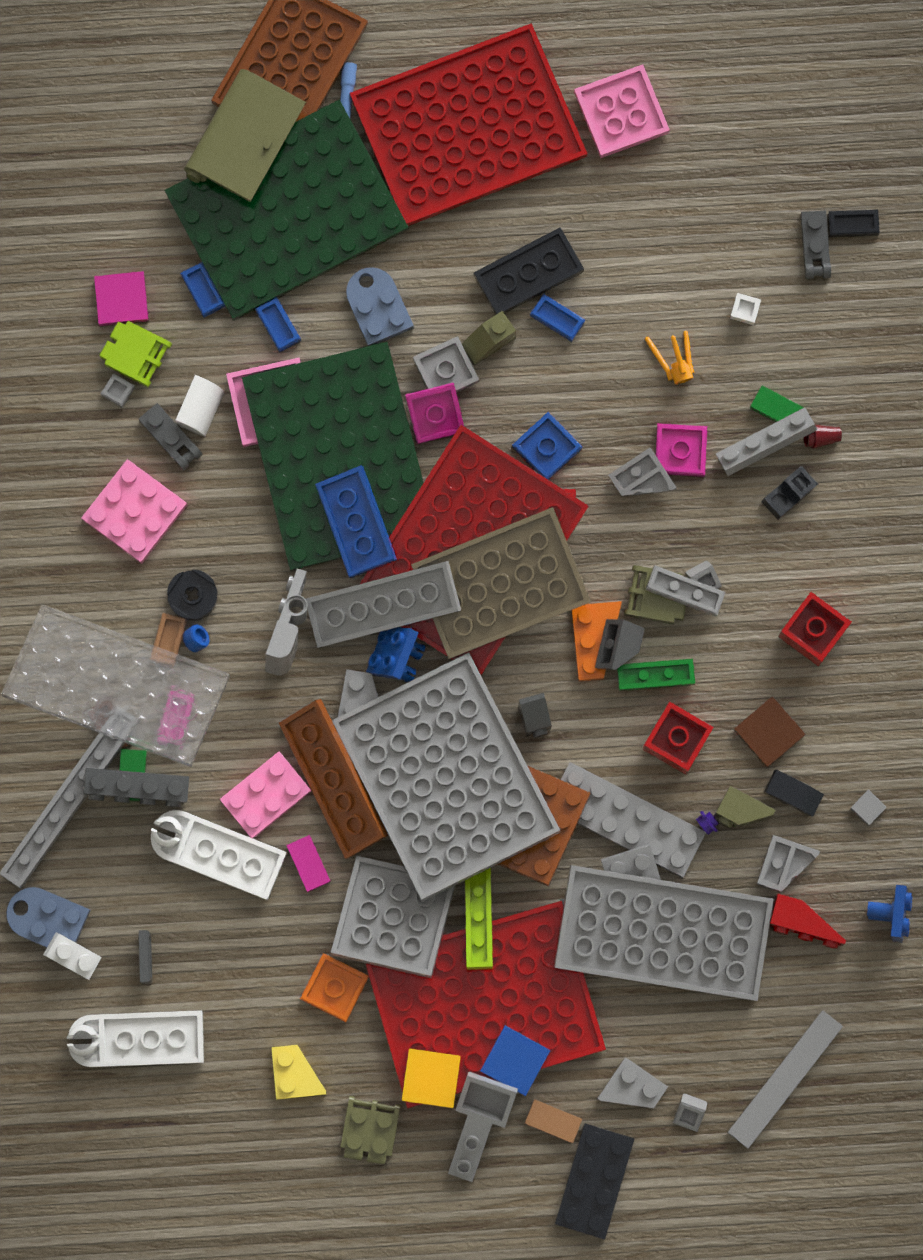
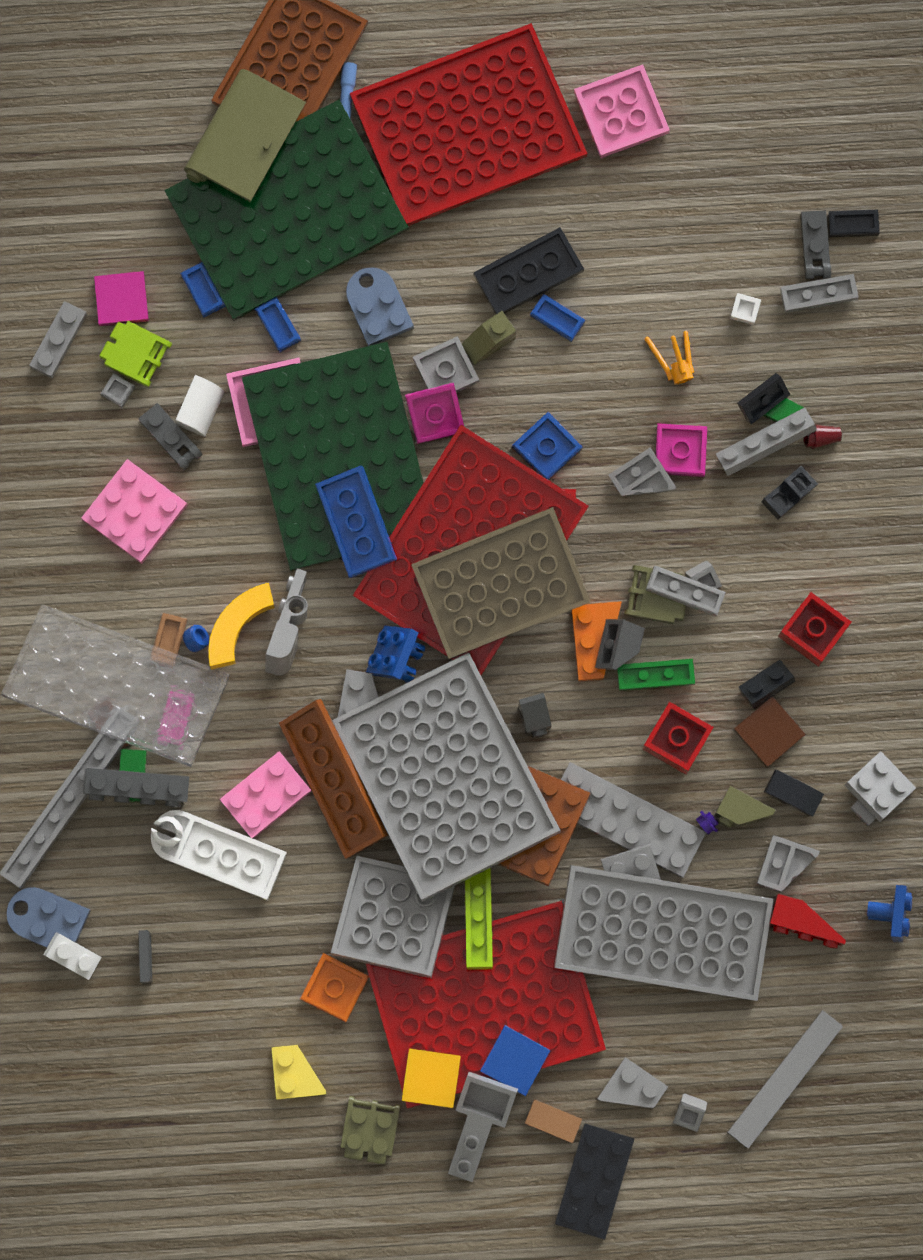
(58, 339): none -> light grey plate
(138, 1039): white plate -> none
(194, 609): black plate -> none
(232, 620): none -> yellow tile
(308, 863): dark pink tile -> none
(383, 604): light grey plate -> none
(763, 398): none -> black plate
(766, 684): none -> black plate
(819, 293): none -> light grey plate
(880, 786): none -> light grey plate

